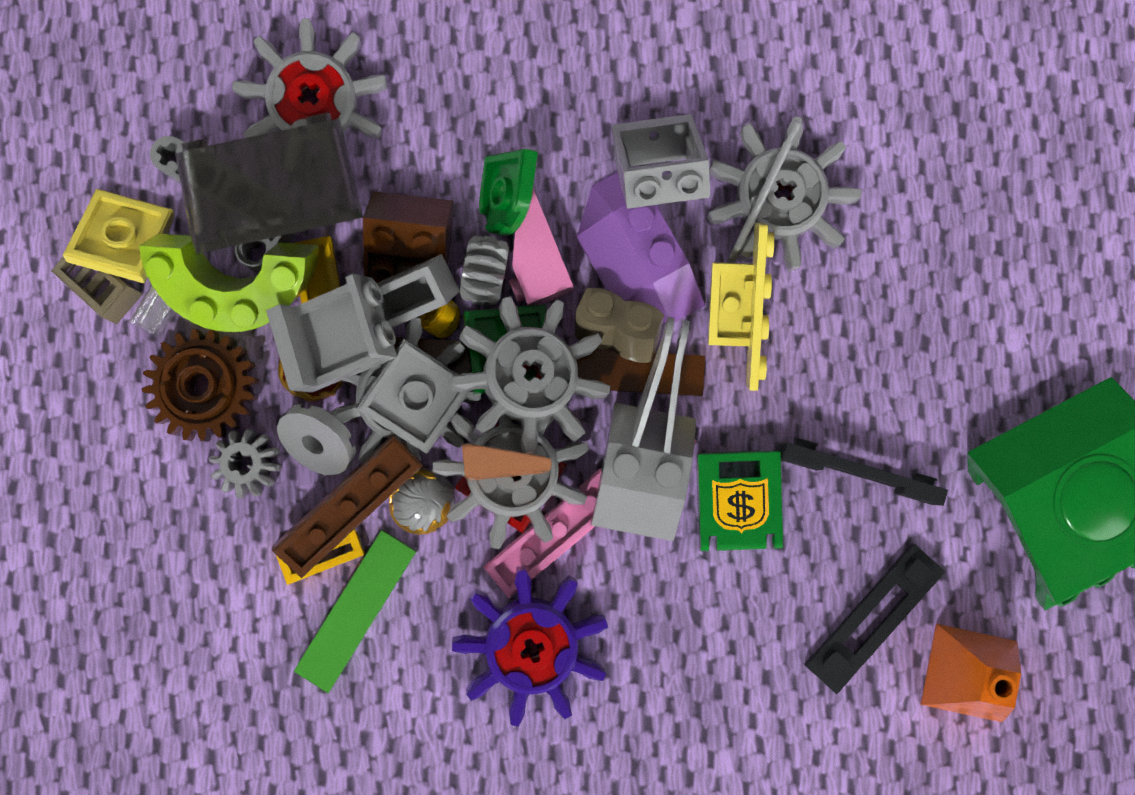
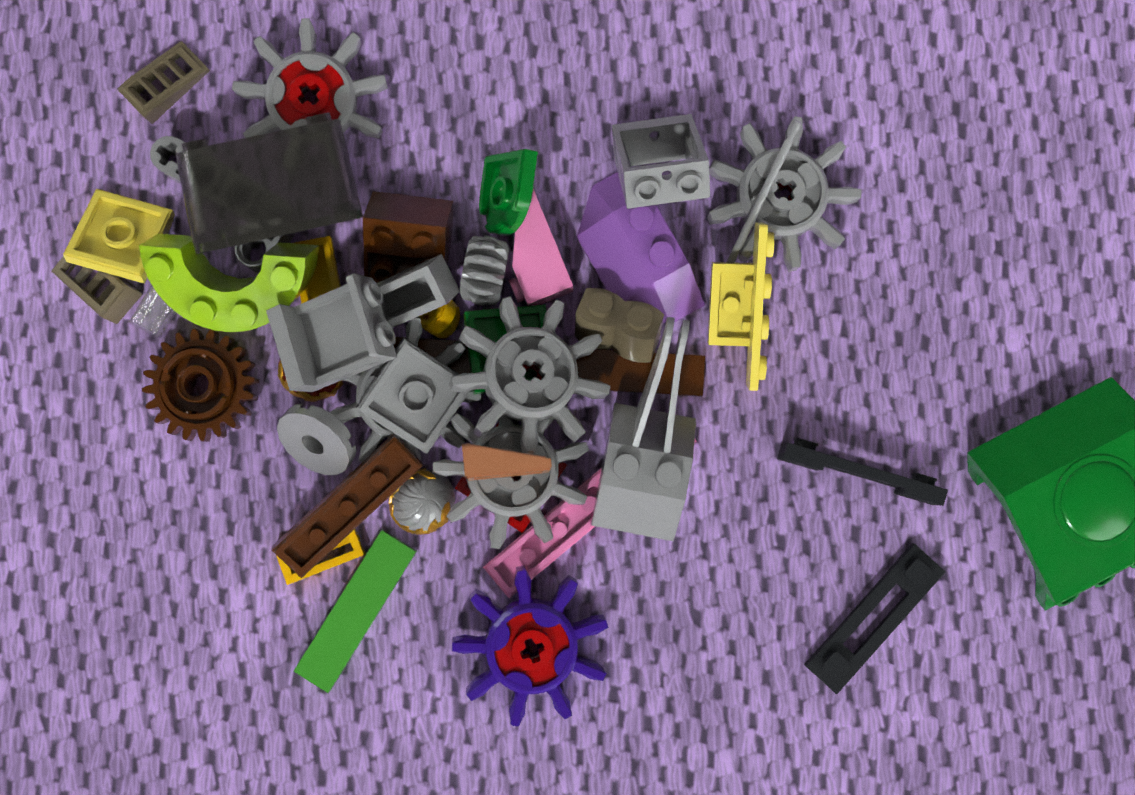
(166, 99): none -> dark tan slope
(242, 479): light grey gear -> none
(739, 508): green container -> none
(972, 673): orange slope -> none

